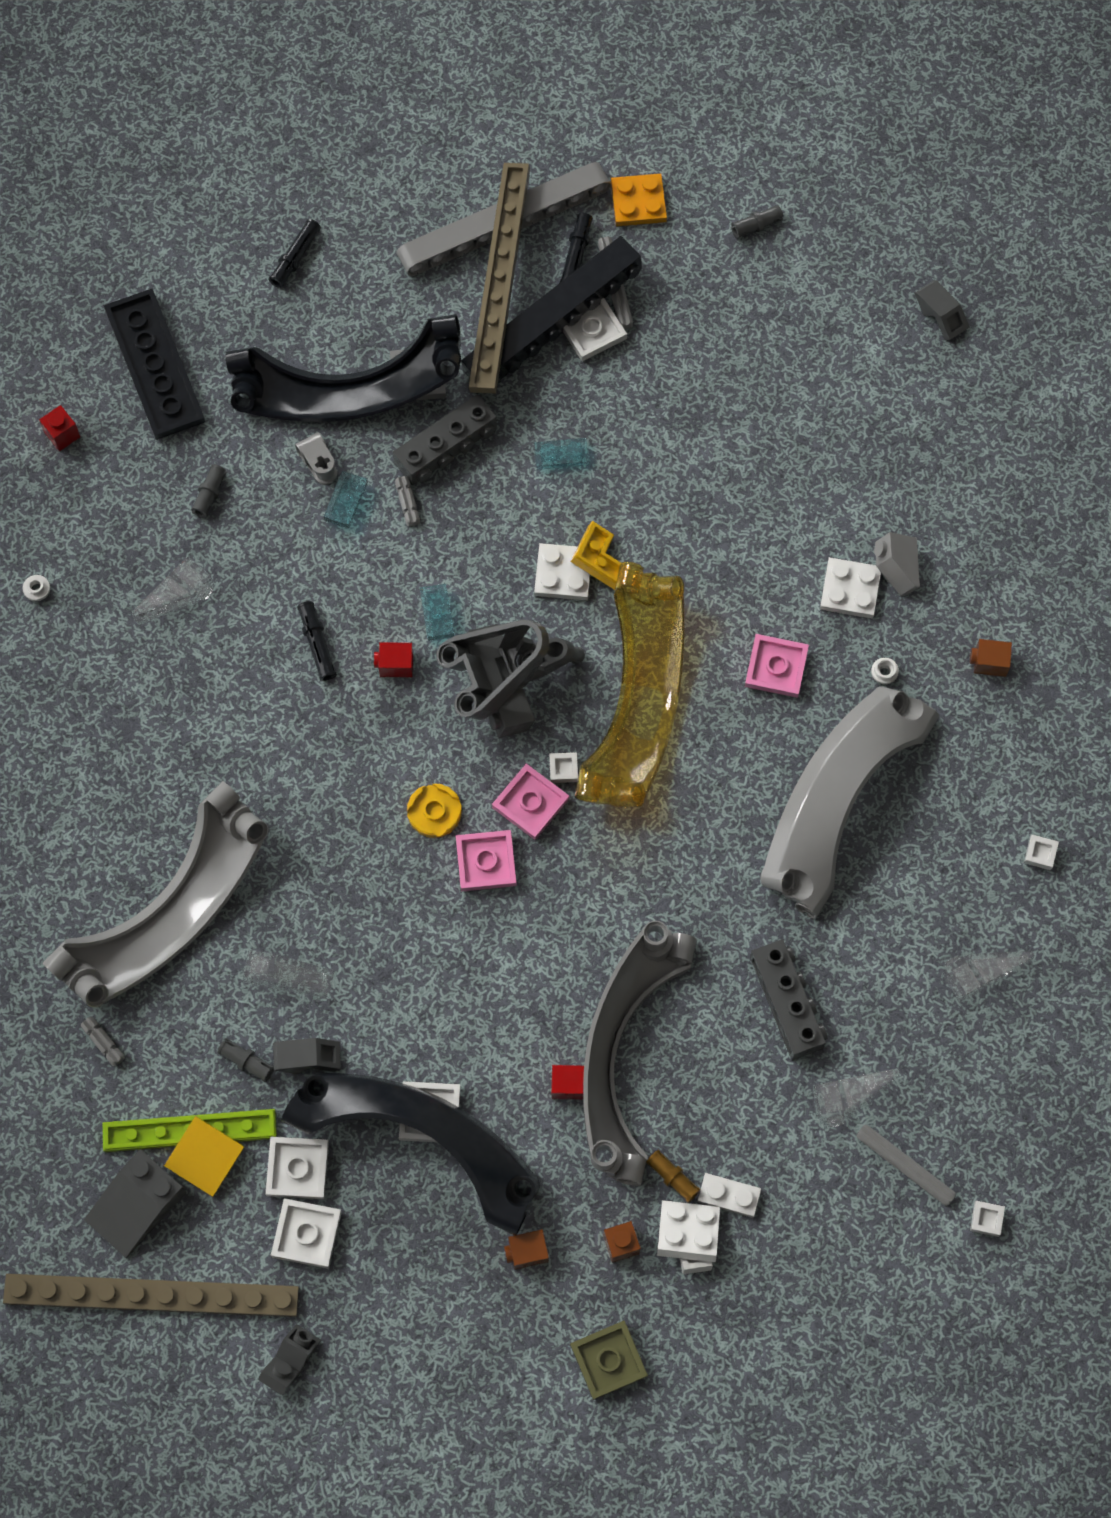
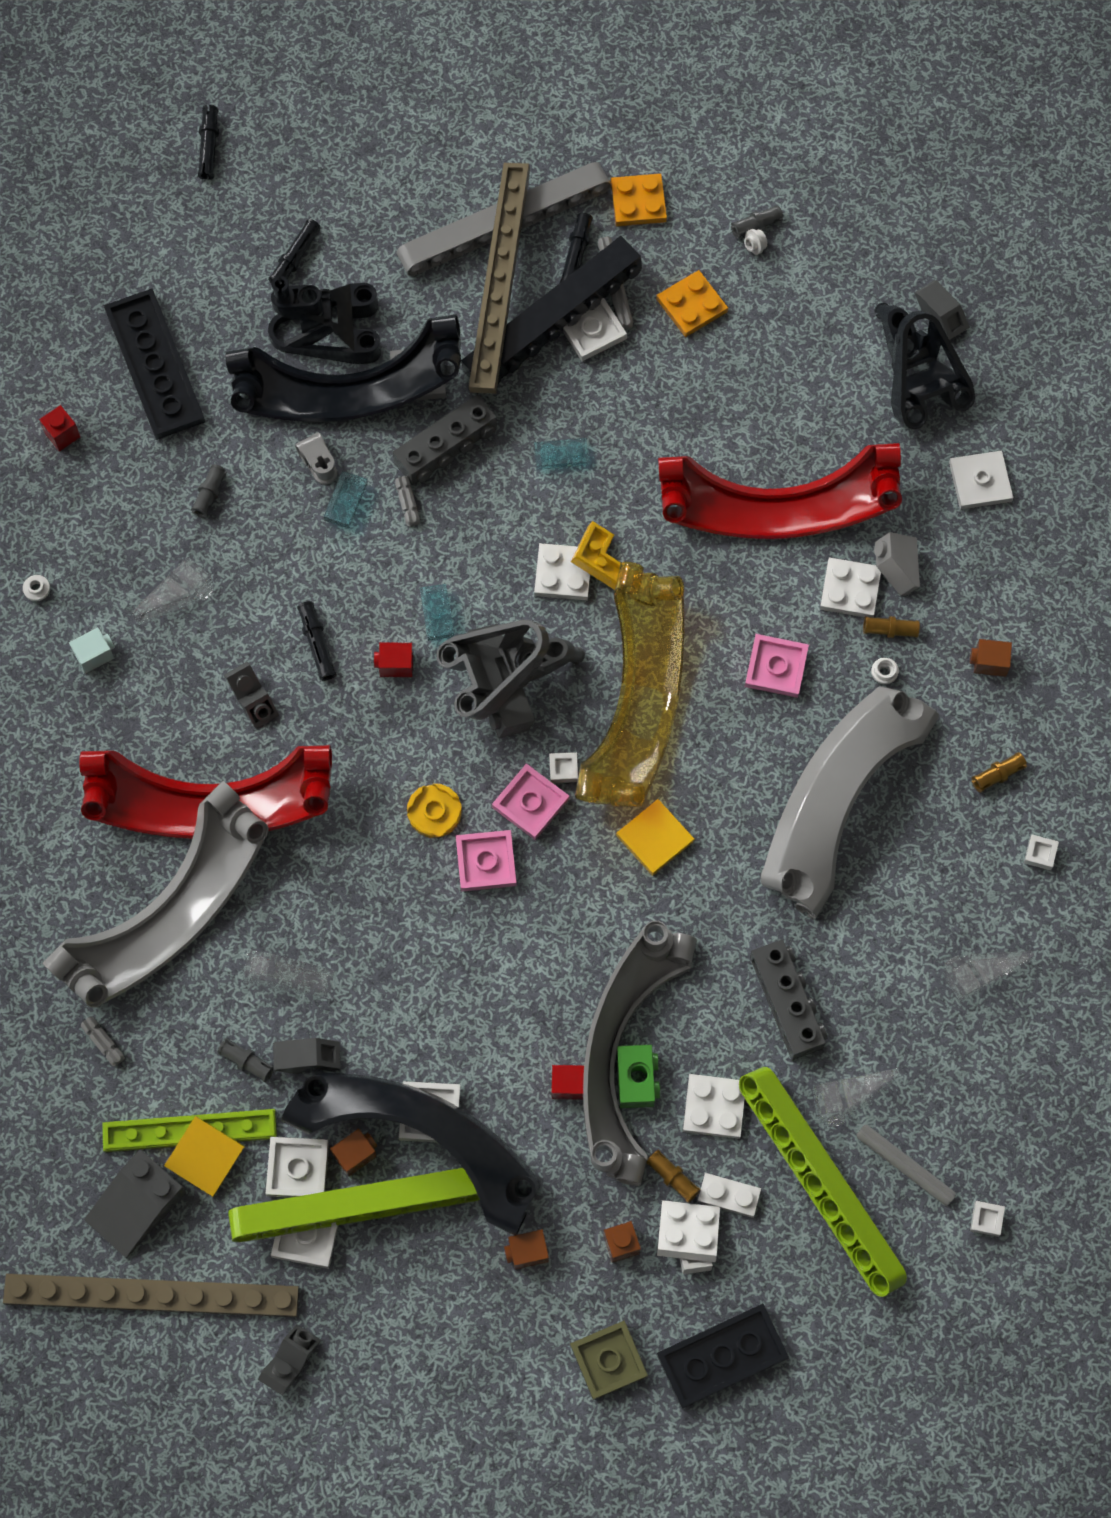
(92, 649): none -> light aqua brick
(148, 803): none -> red panel
(208, 133): none -> black pin
(251, 695): none -> dark grey slope
(306, 305): none -> black connector
(351, 1205): none -> lime beam
(354, 1151): none -> dark orange brick
(637, 1059): none -> bright green brick
(655, 837): none -> yellow tile
(692, 303): none -> light orange plate
(713, 1106): none -> white plate
(722, 1356): none -> black plate
(755, 241): none -> white plate
(821, 506): none -> red panel
(823, 1181): none -> lime beam
(891, 627): none -> pearl gold pin
(913, 390): none -> black connector
(981, 480): none -> white plate
(999, 772): none -> pearl gold pin

